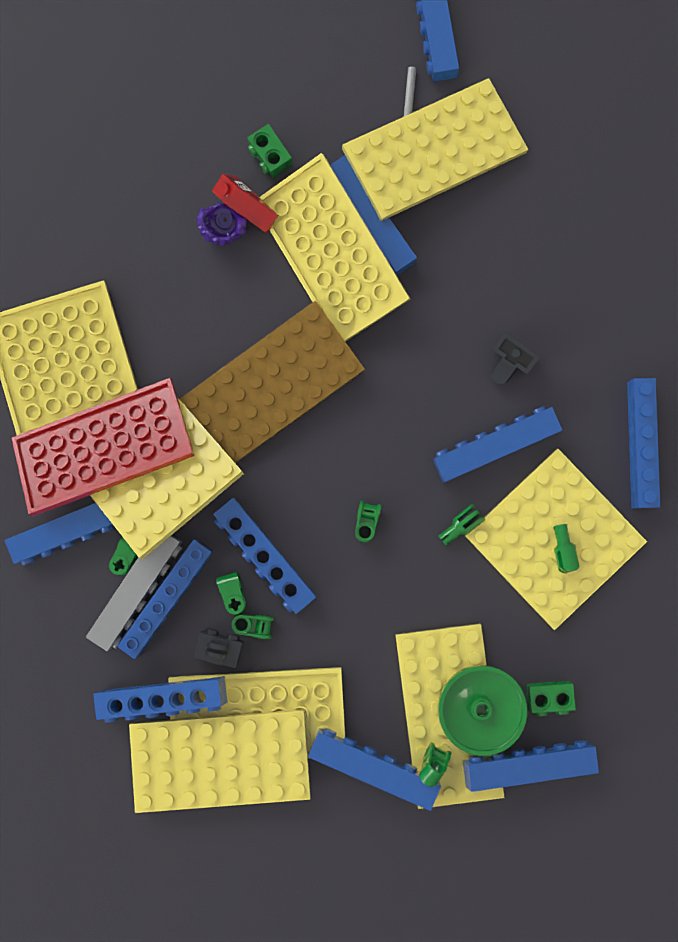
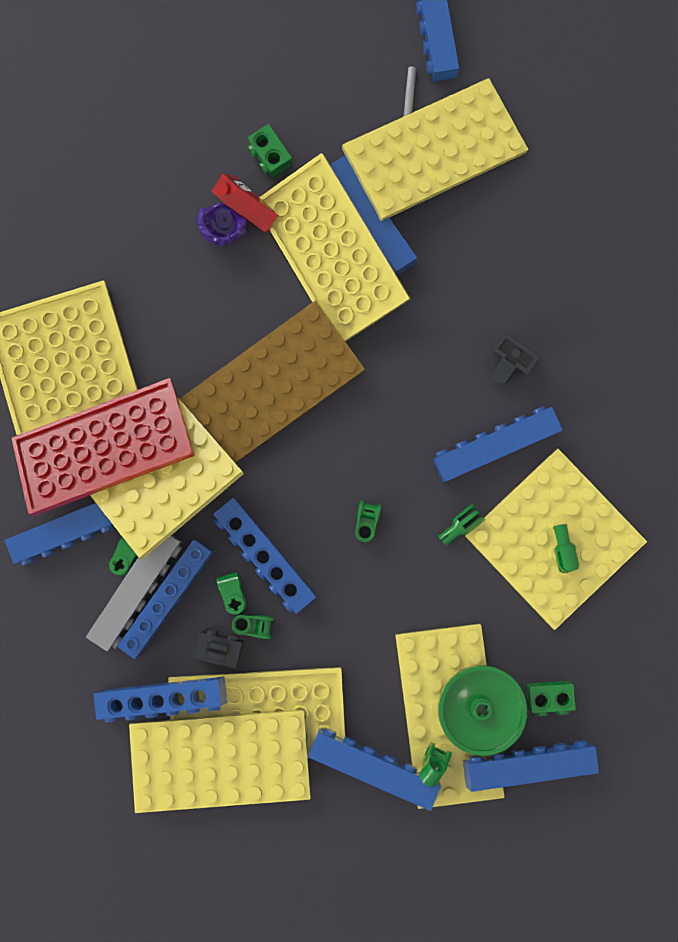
(643, 443): blue brick -> none

